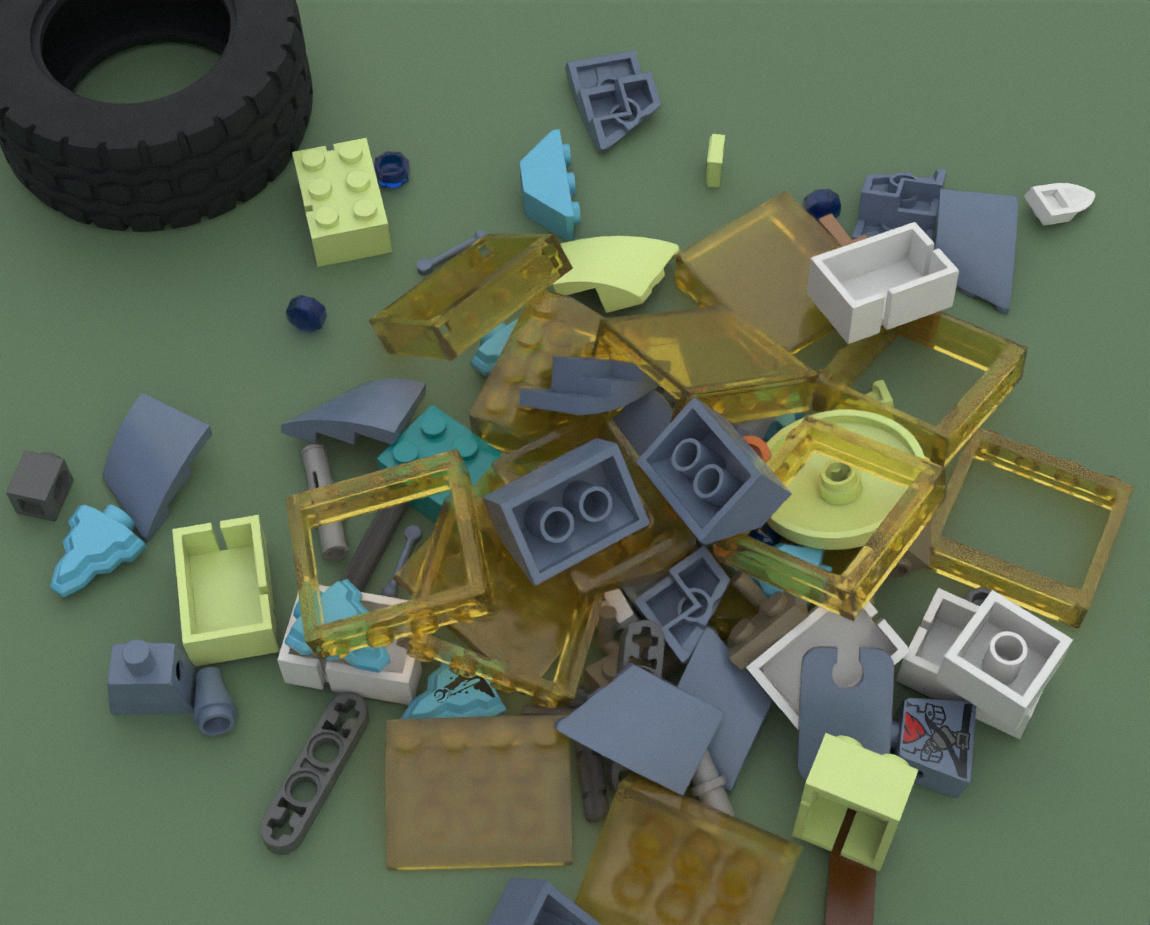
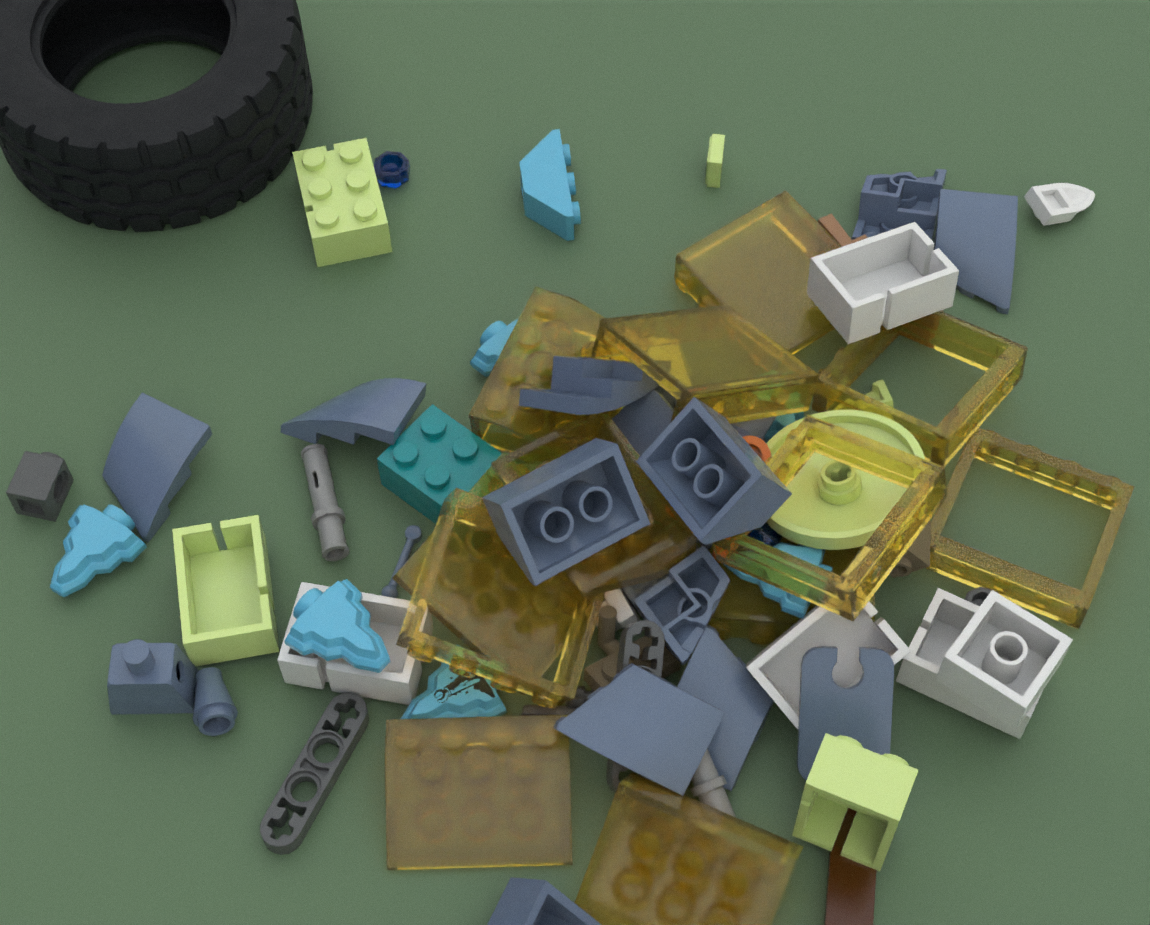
(306, 313): clear blue tile -> none
(373, 493): clear yellow window -> none
(373, 545): dark grey axle -> none
(425, 265): sand blue hinge -> none
(470, 295): clear yellow window -> none
(592, 783): dark grey axle -> none
(612, 95): sand blue slope -> none
(617, 266): yellowish green slope -> none
(774, 620): dark tan plate -> none
(822, 203): clear blue tile -> none
(936, 741): sand blue torso -> none

